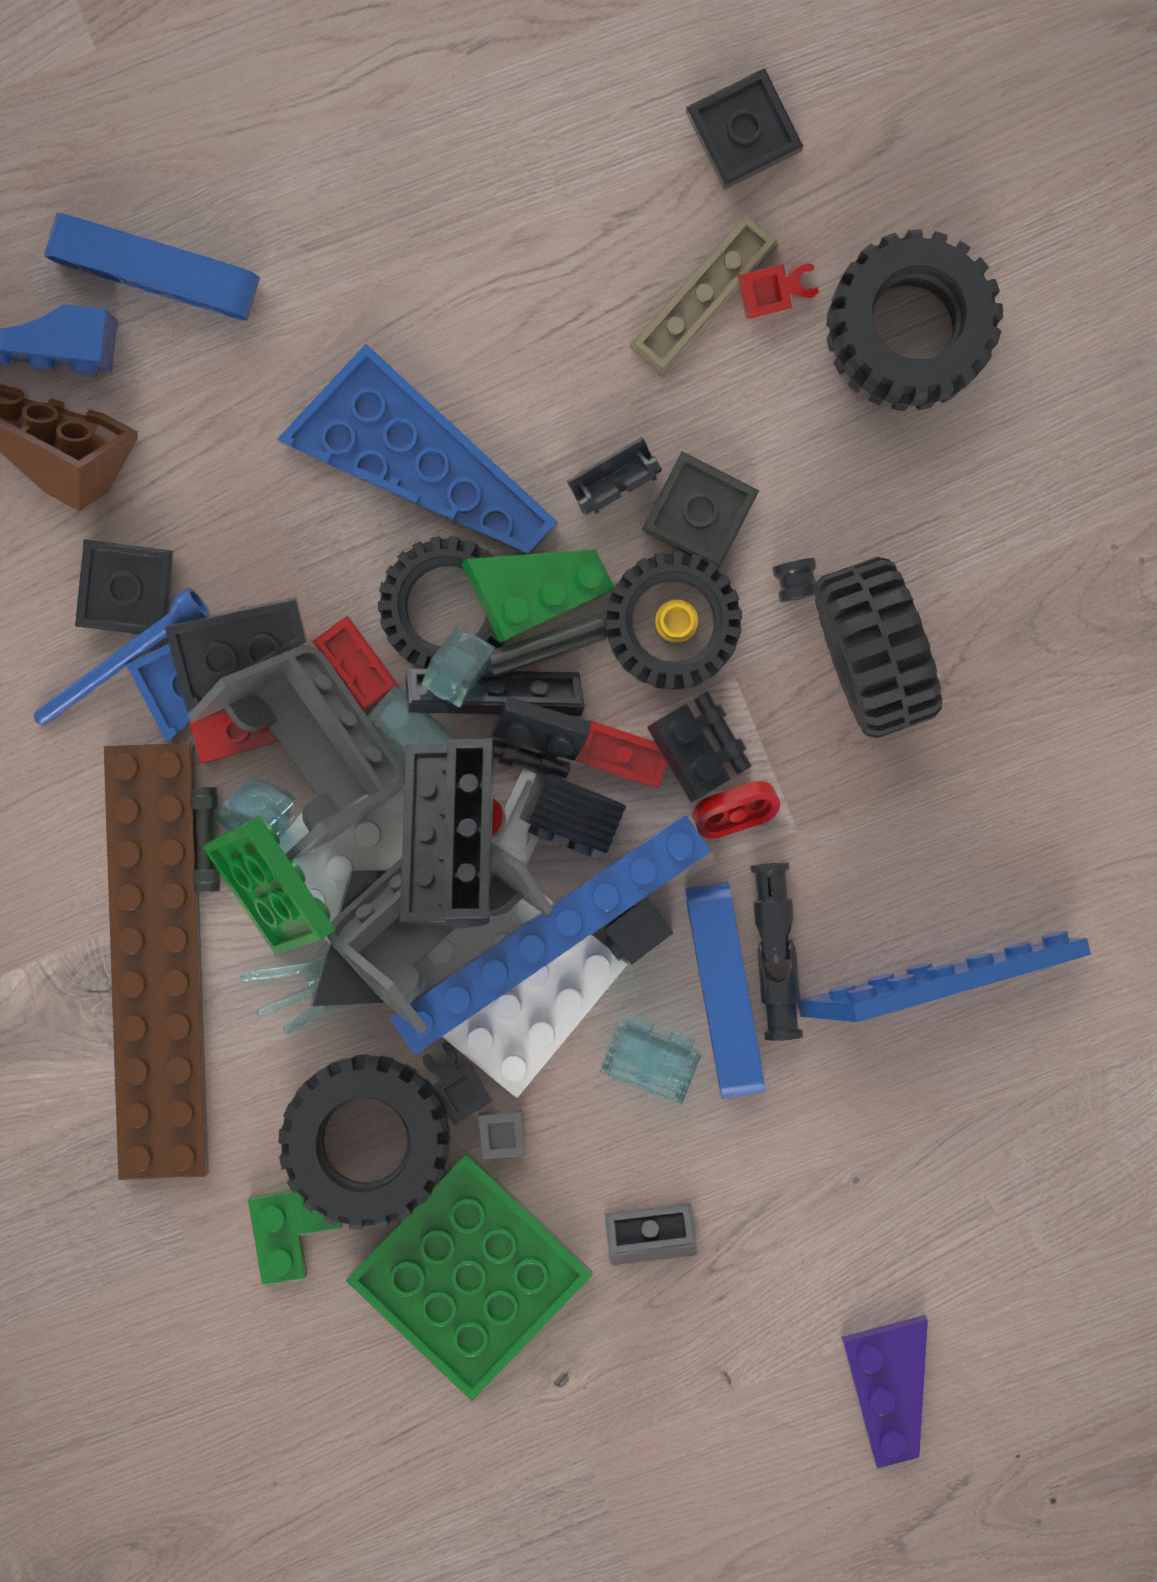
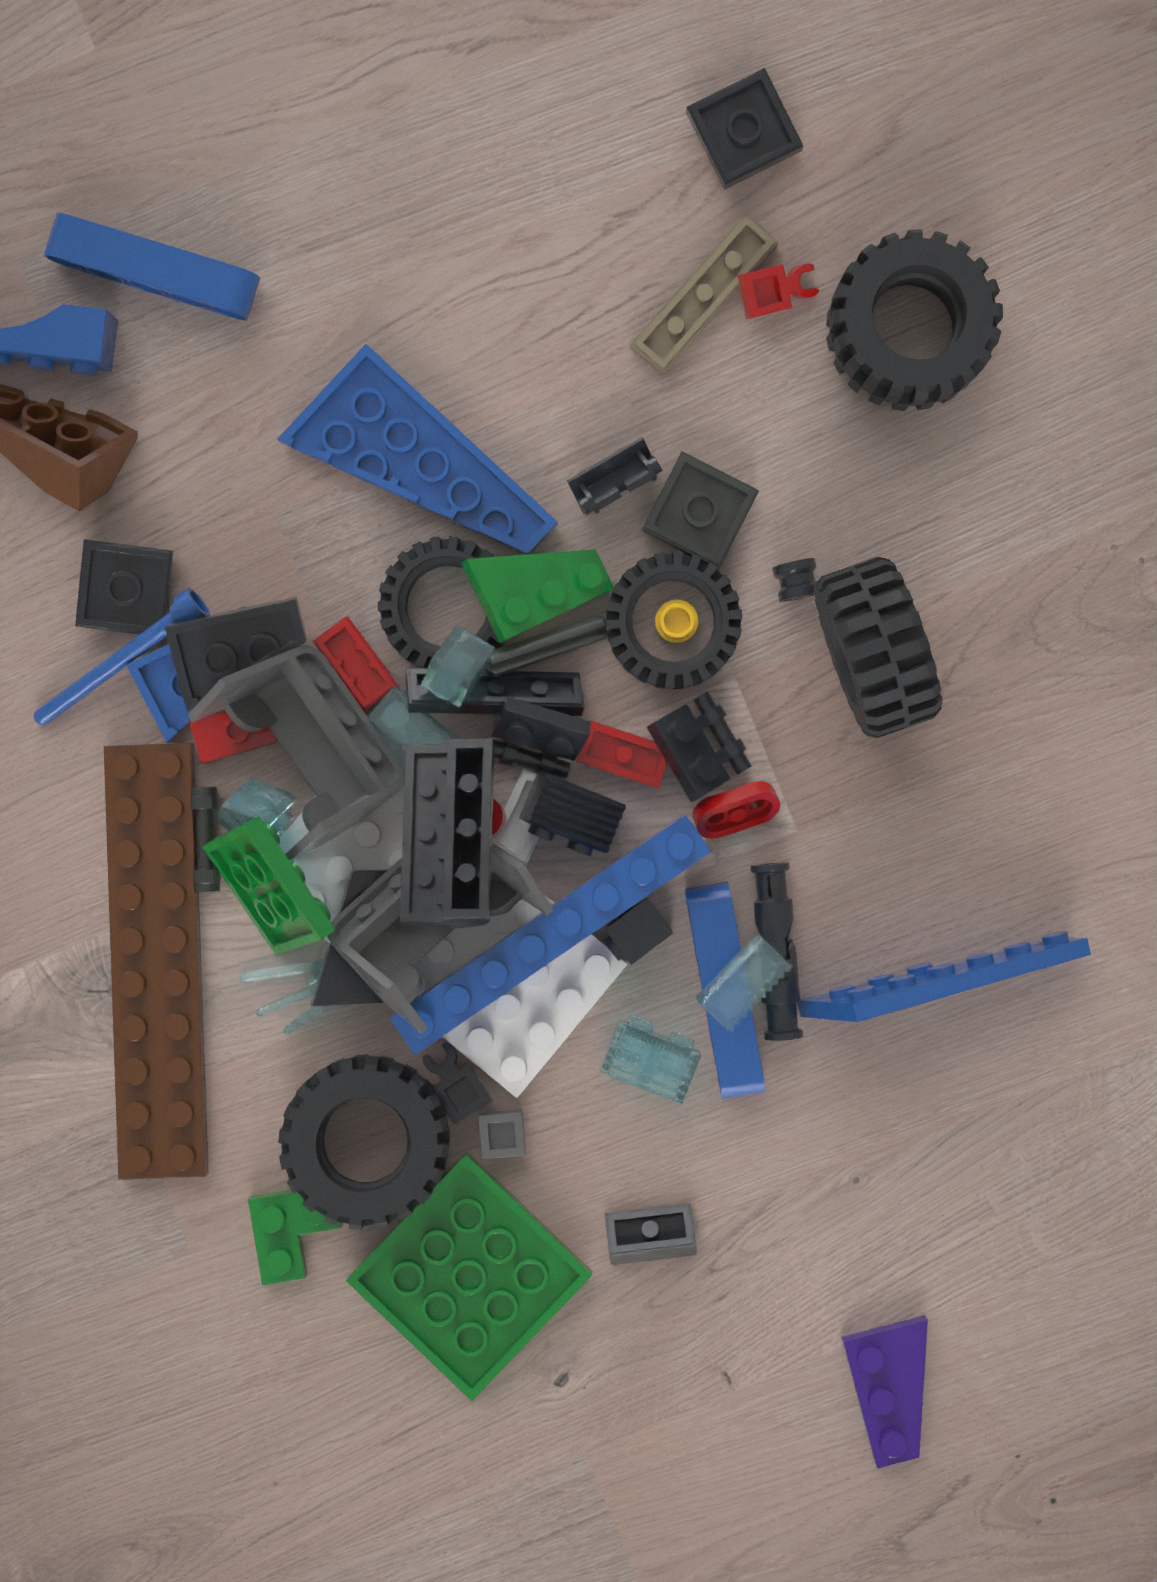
(743, 982): none -> clear light blue brick

